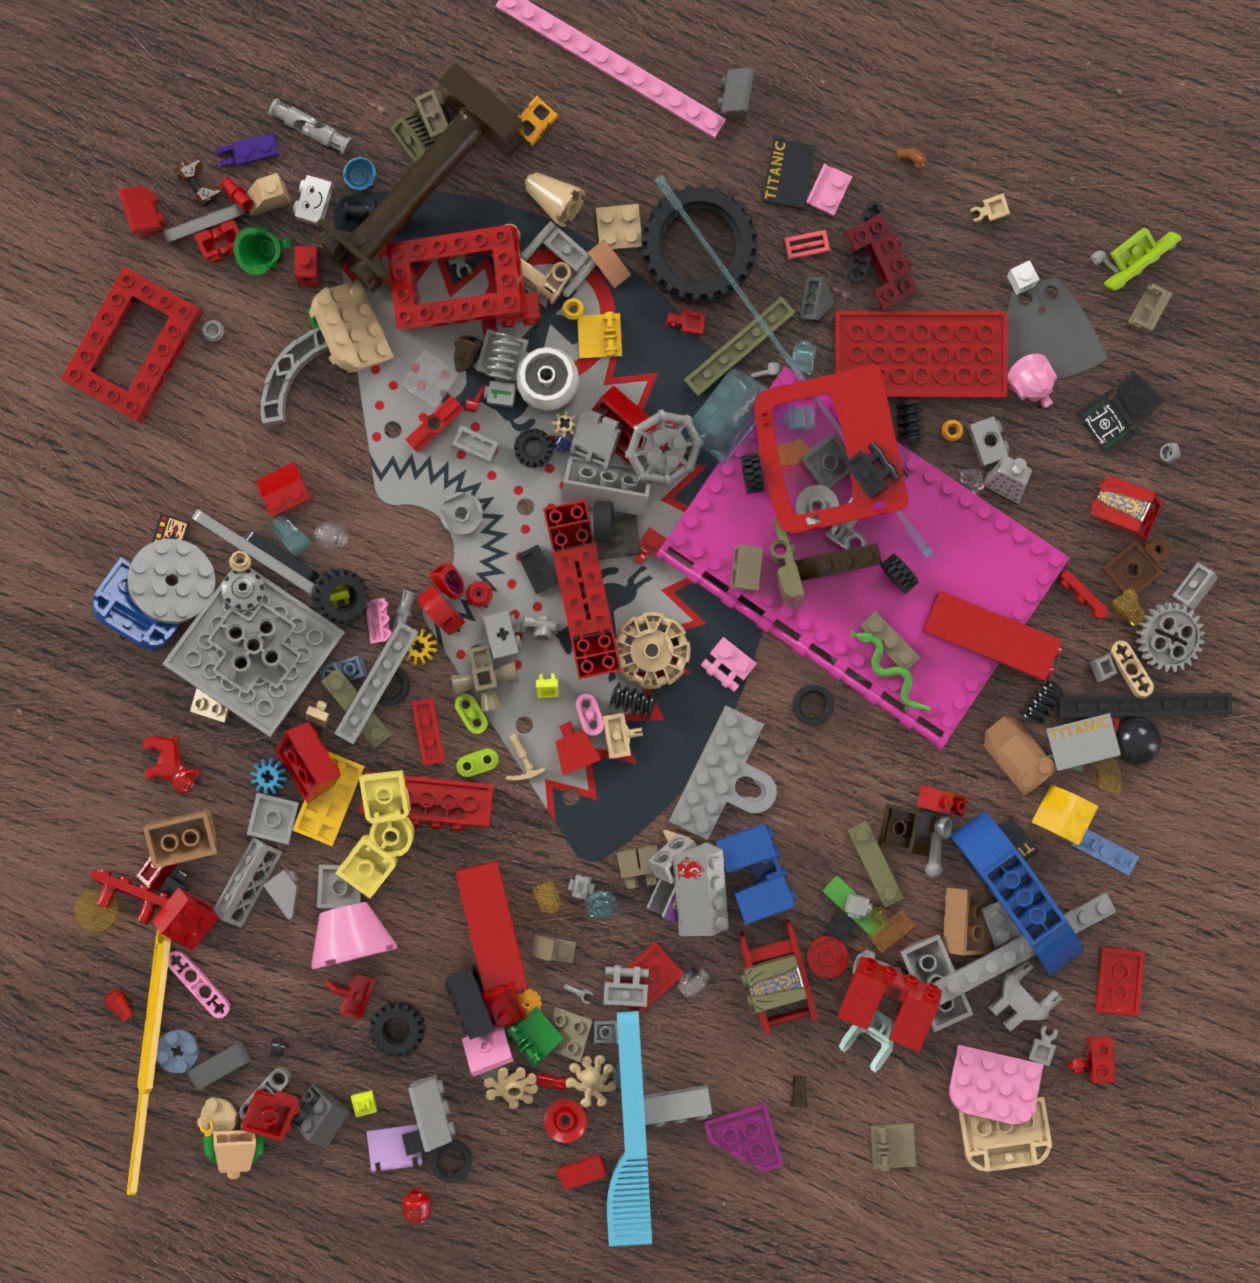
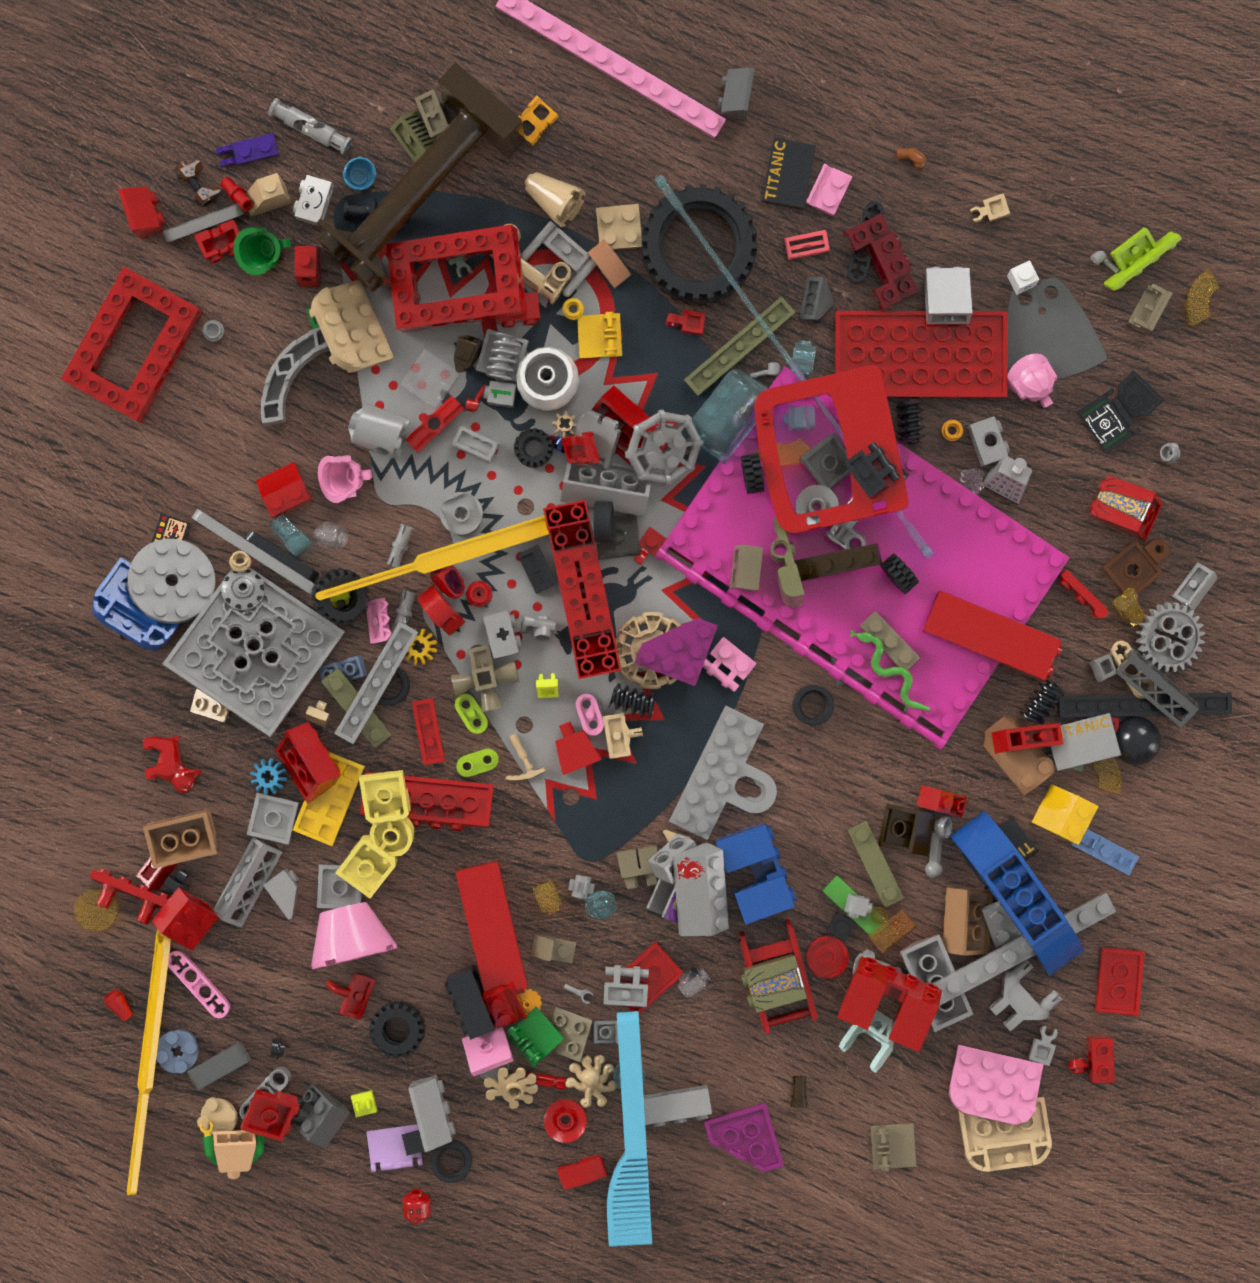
(341, 477): none -> bright pink helmet
(378, 430): none -> light grey cylinder
(400, 545): none -> light grey pin
(452, 554): none -> yellow piece
(581, 449): none -> red cylinder
(679, 651): none -> magenta plate
(948, 295): none -> brick
(1027, 738): none -> red slope
(1160, 680): none -> dark grey fence
(1198, 298): none -> clear yellow tile

